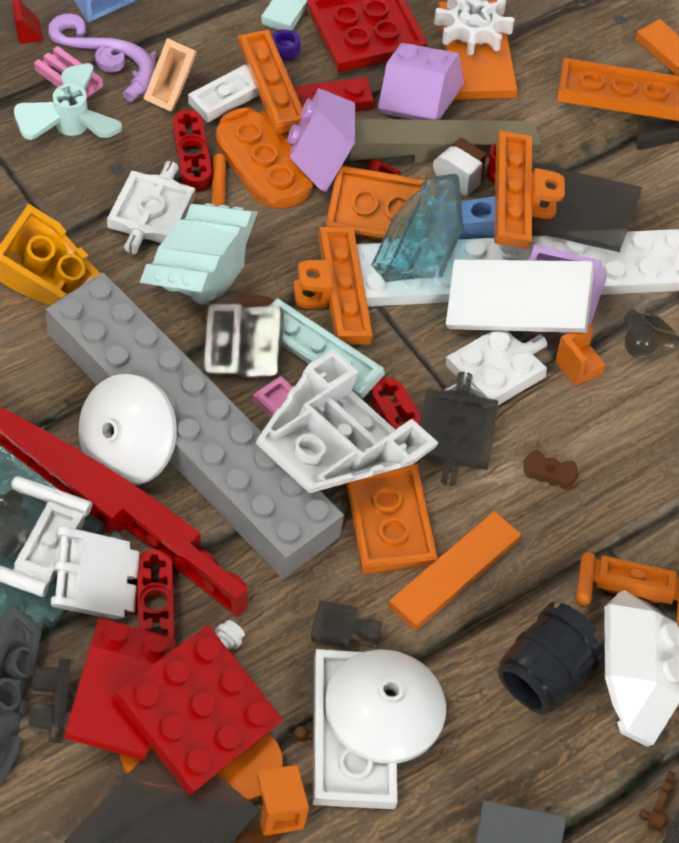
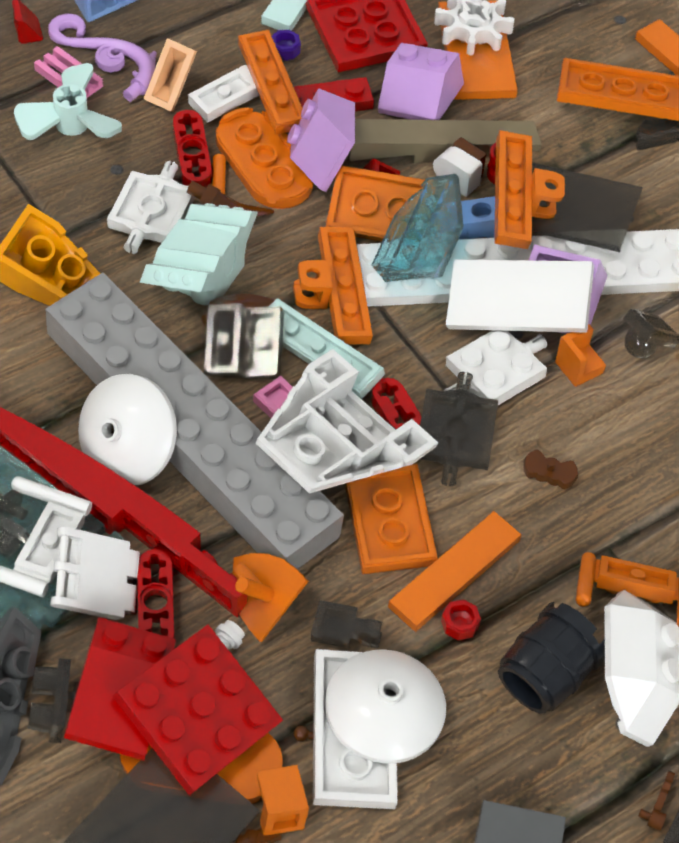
(215, 196): none -> reddish brown bar
(270, 588): none -> orange shield
(460, 619): none -> red tile

